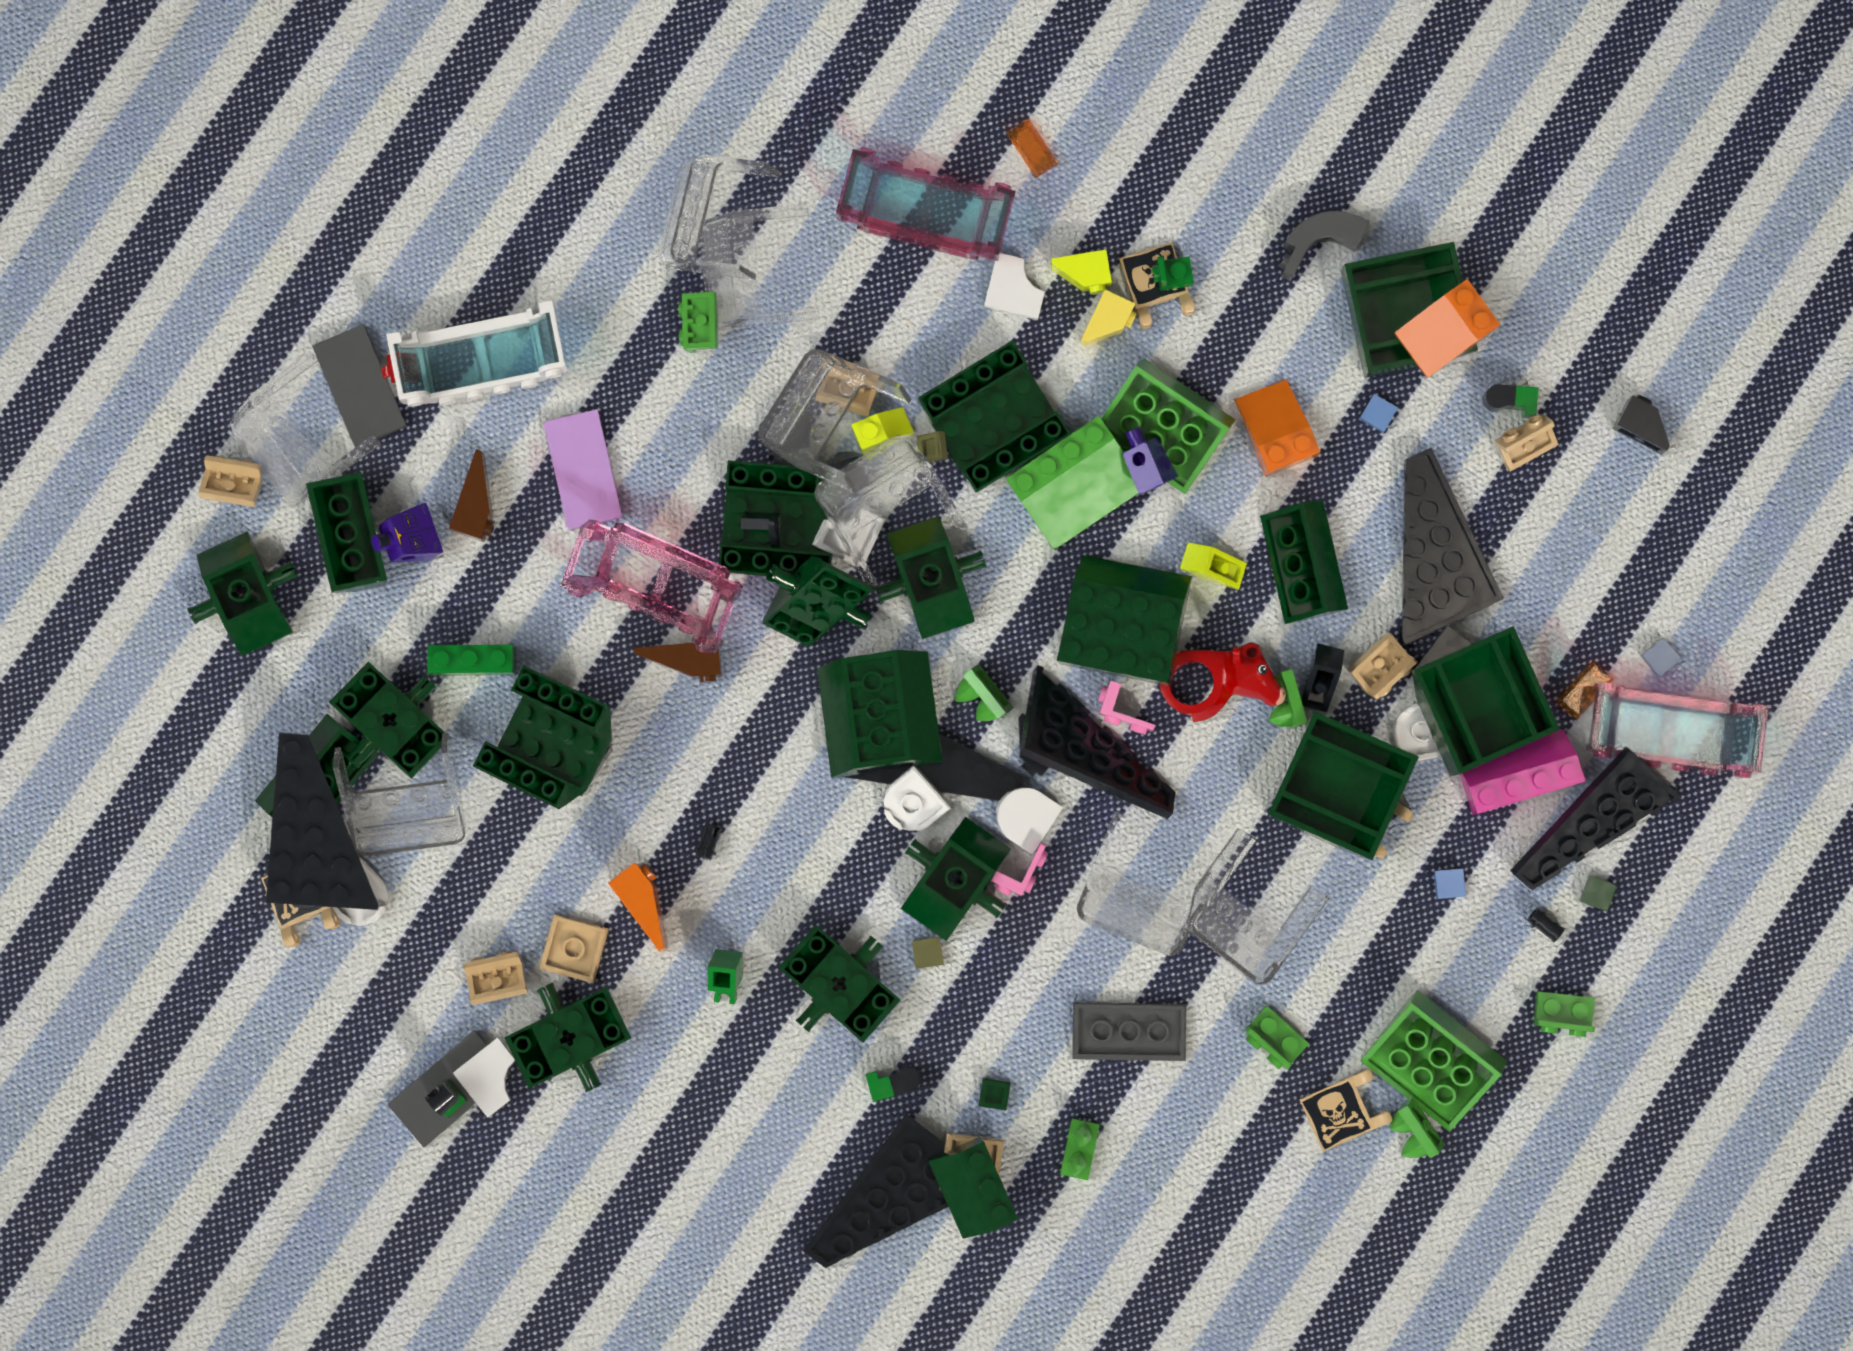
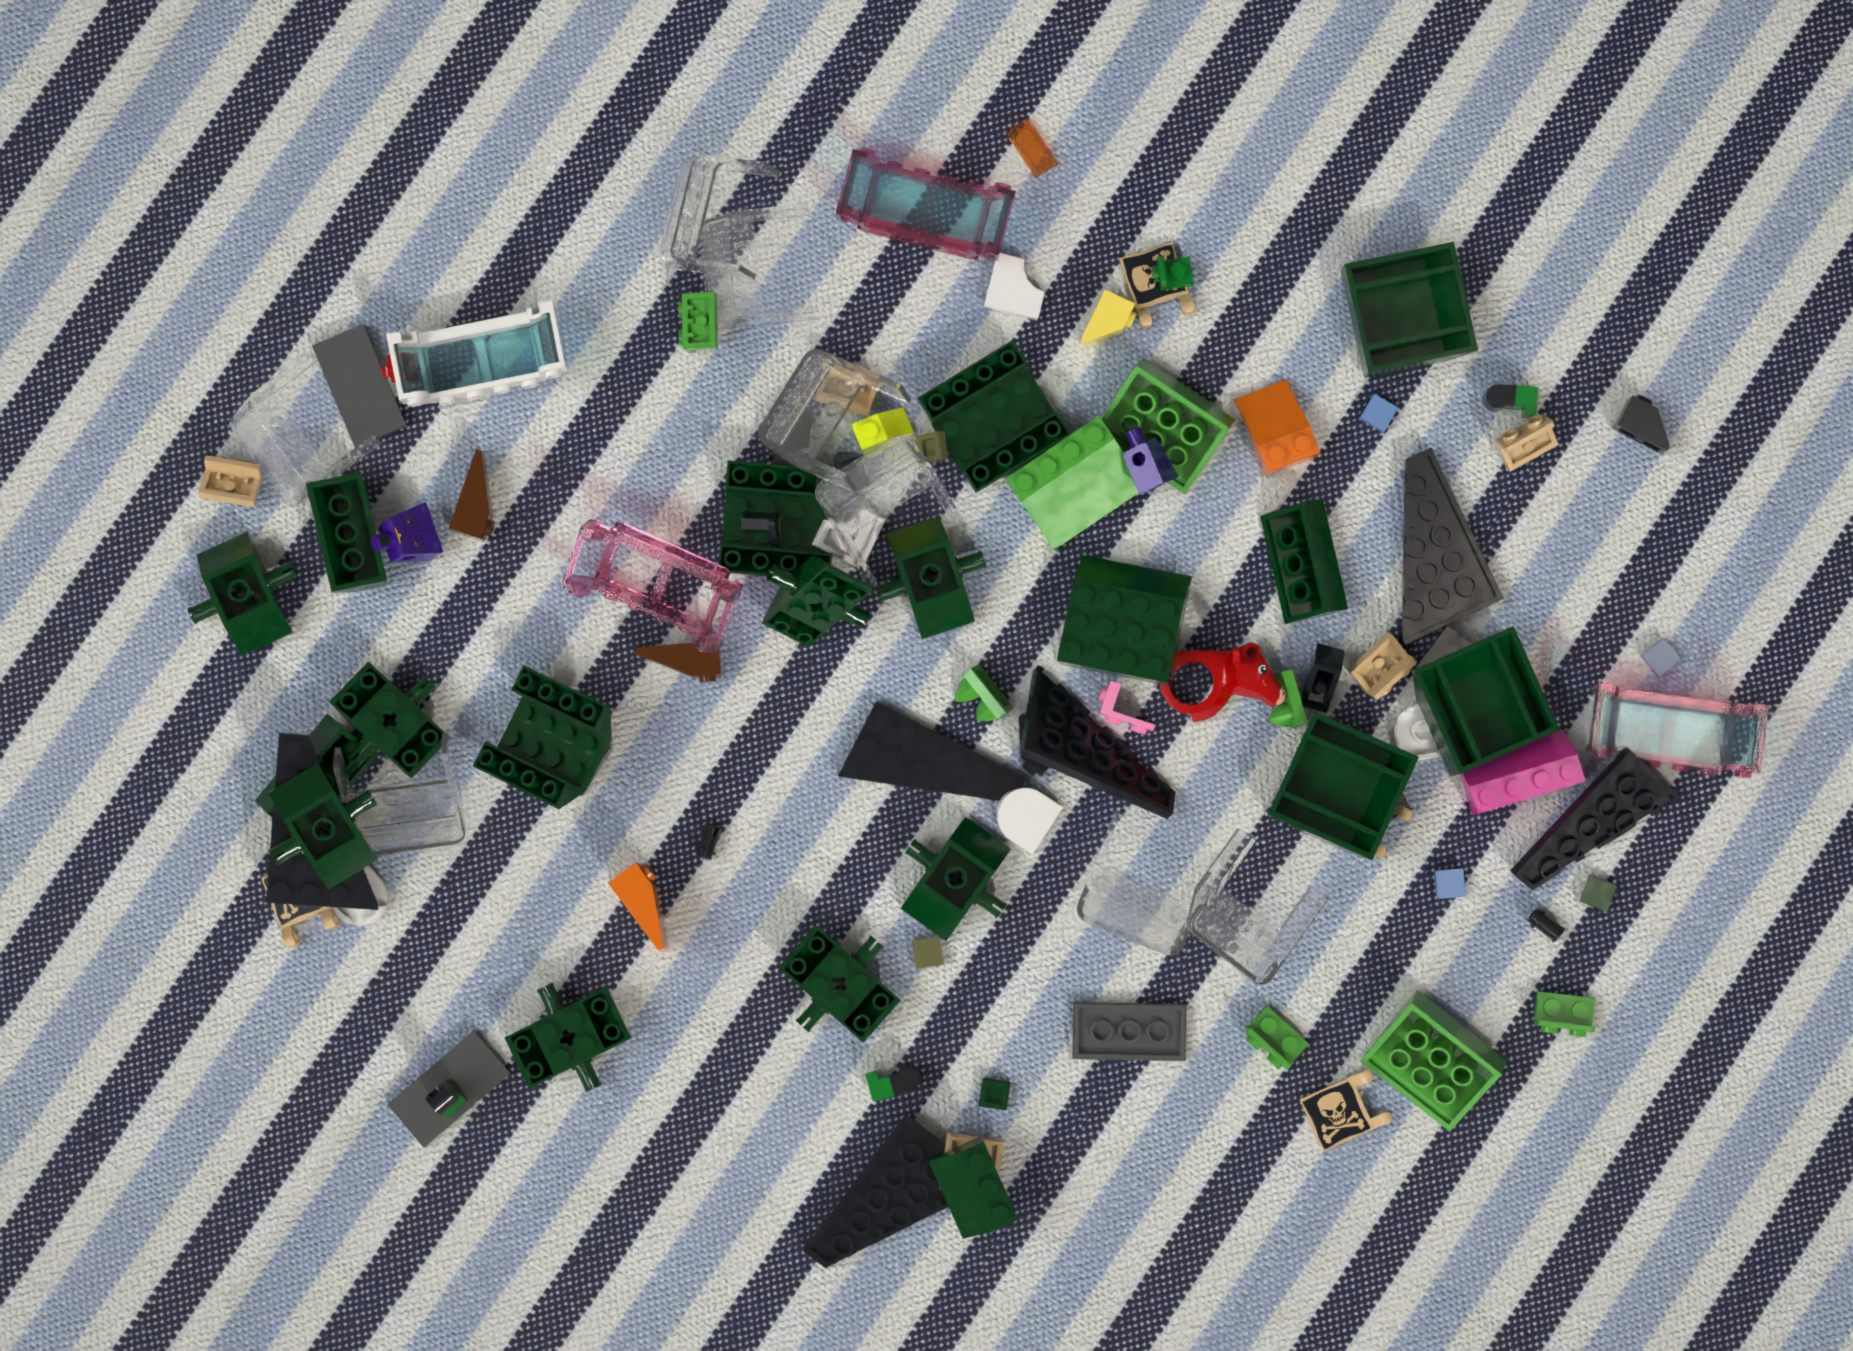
(305, 803): none -> dark green slope
(471, 660): green brick -> none
(485, 1076): white tile -> none
(495, 977): tan bracket -> none
(574, 948): tan tile -> none
(582, 469): lavender tile -> none
(725, 974): green brick -> none
(879, 711): dark green slope -> none
(913, 801): white tile -> none
(1007, 885): bright pink bracket -> none
(1079, 1149): bright green tile -> none
(1085, 270): neon yellow slope -> none
(1213, 565): neon yellow slope -> none
(1328, 226): dark grey arch -> none
(1424, 1138): bright green tile -> none
(1447, 328): orange slope -> none
(1580, 693): clear orange tile -> none

